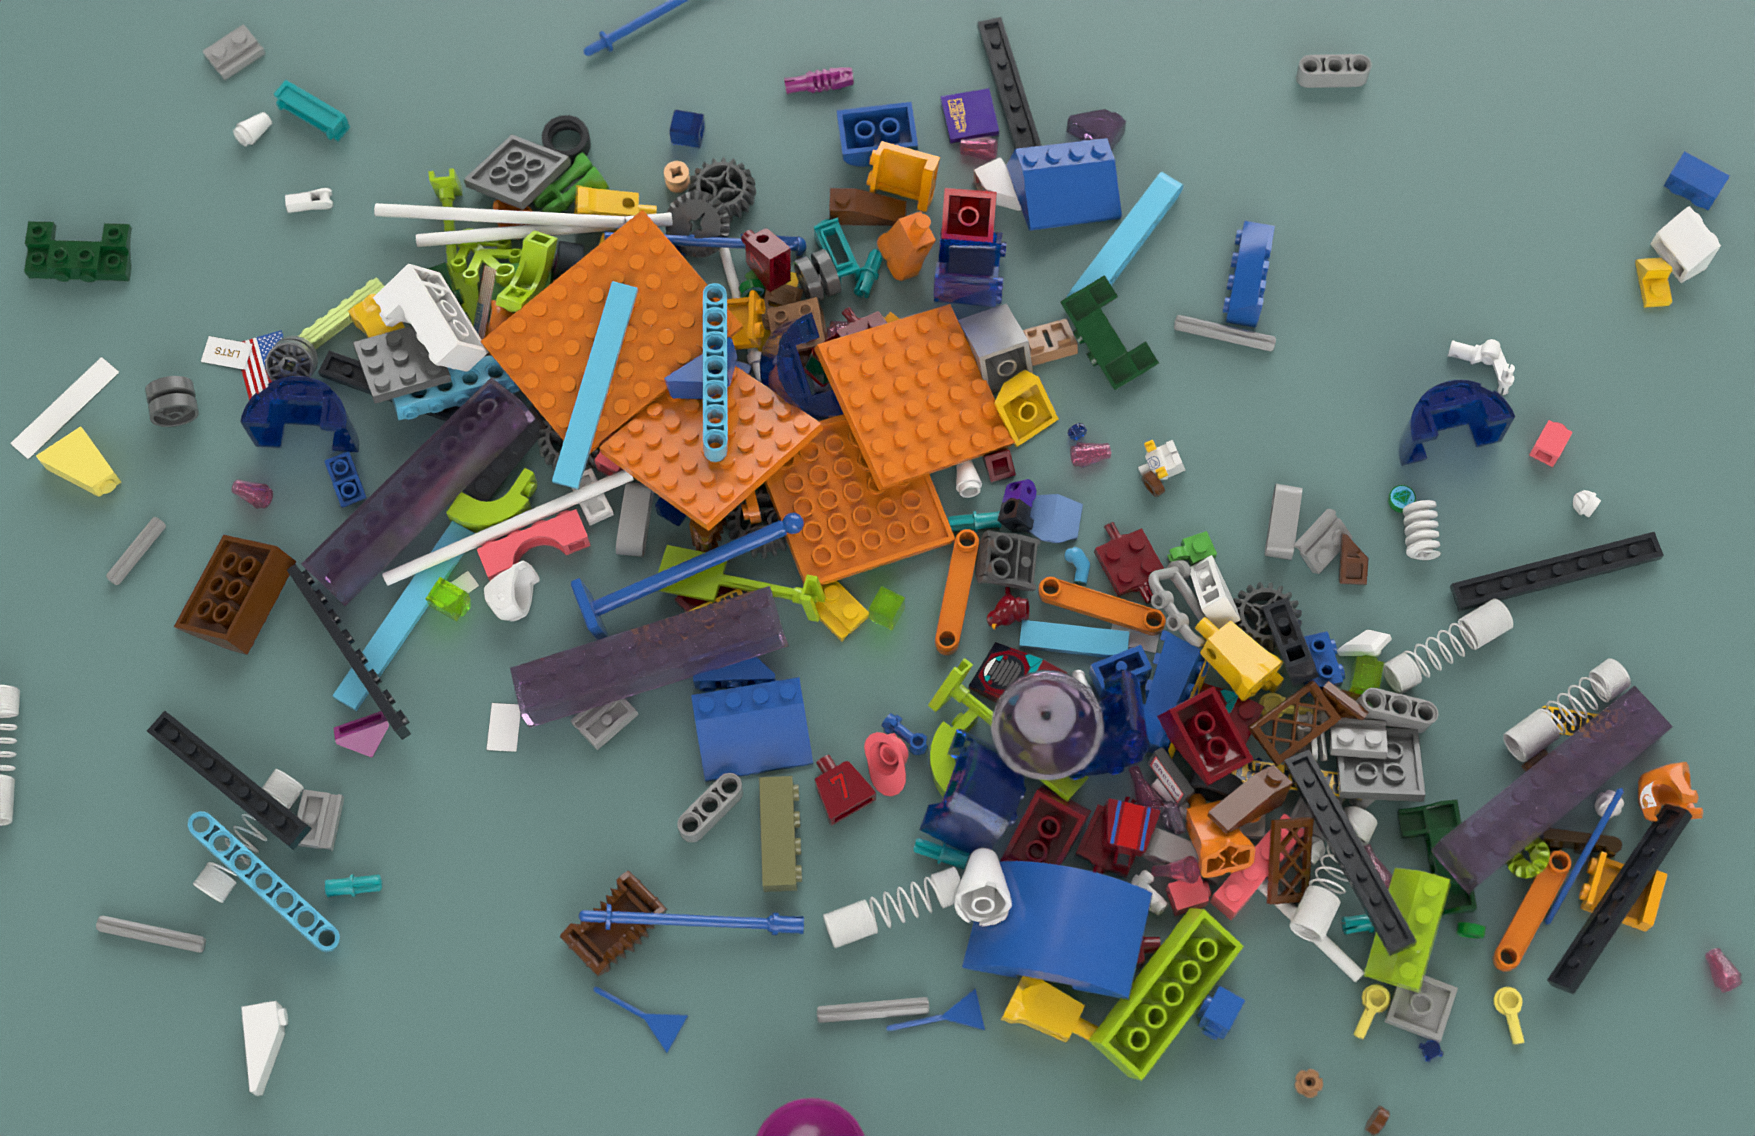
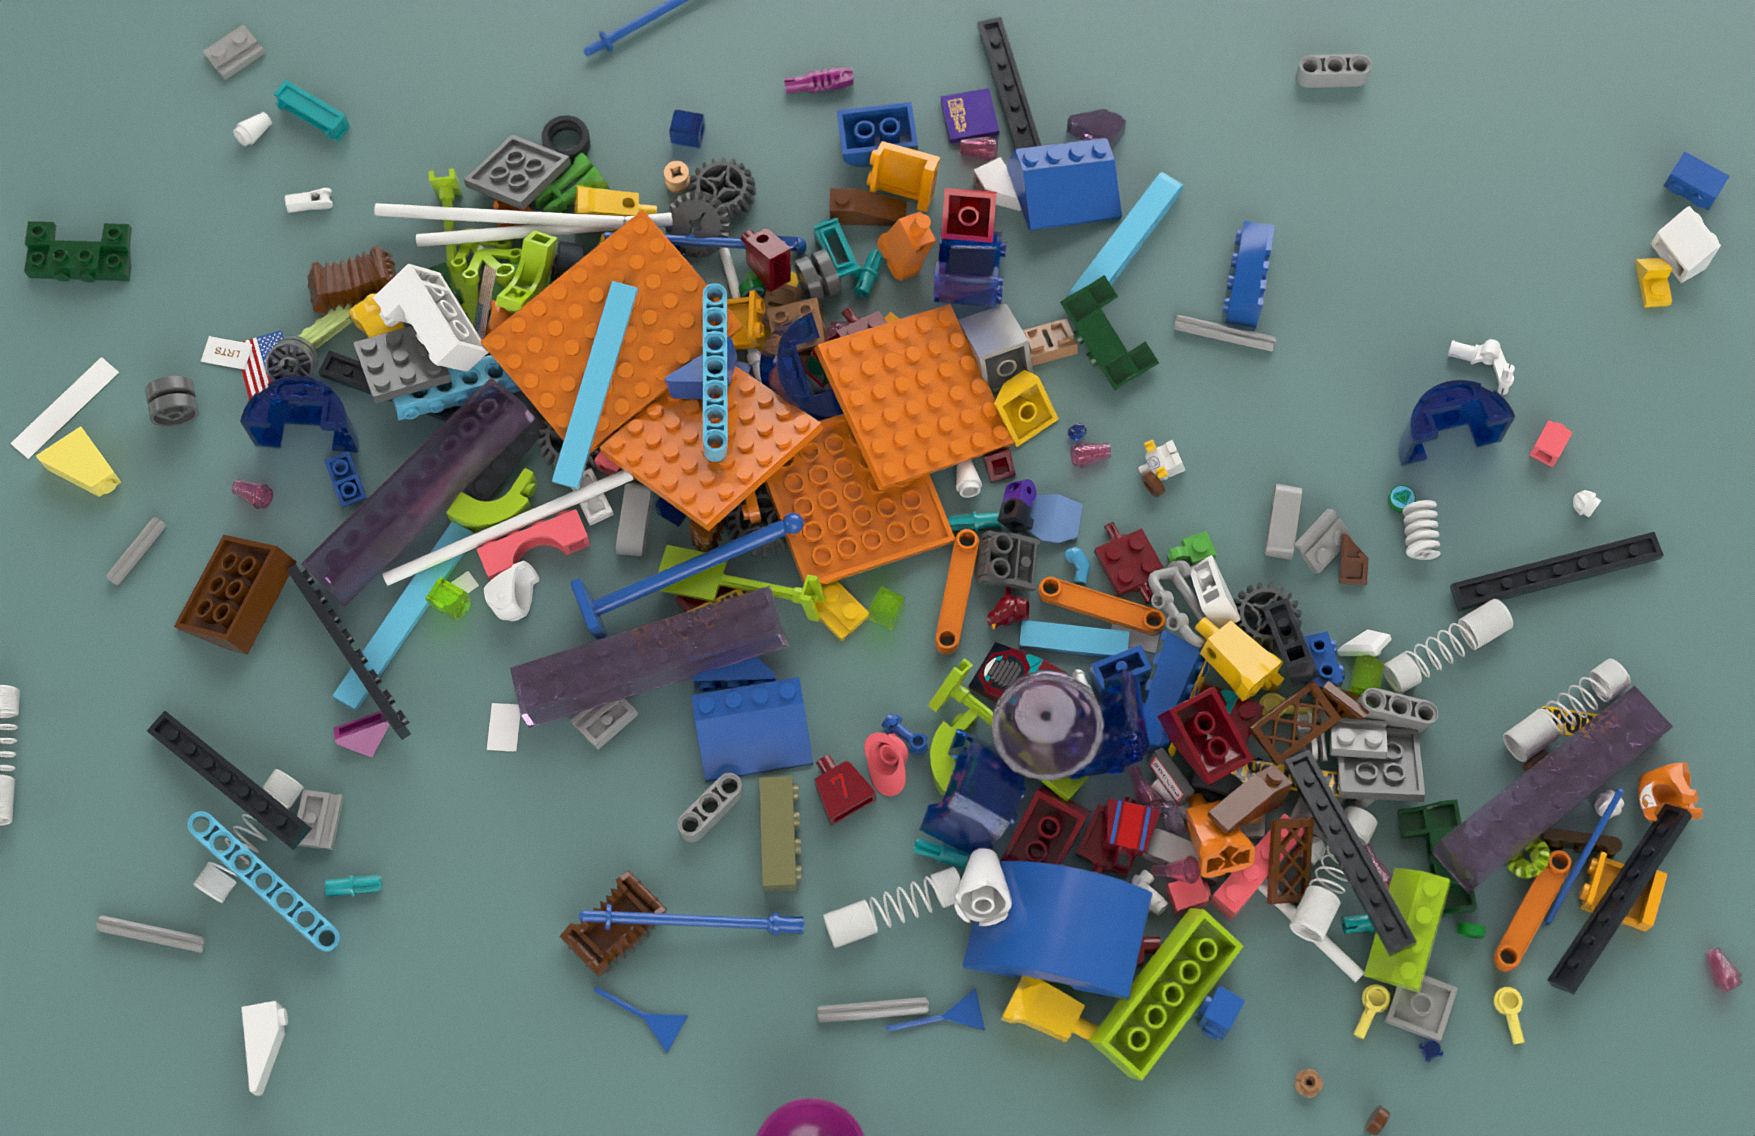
(350, 280): none -> reddish brown piece

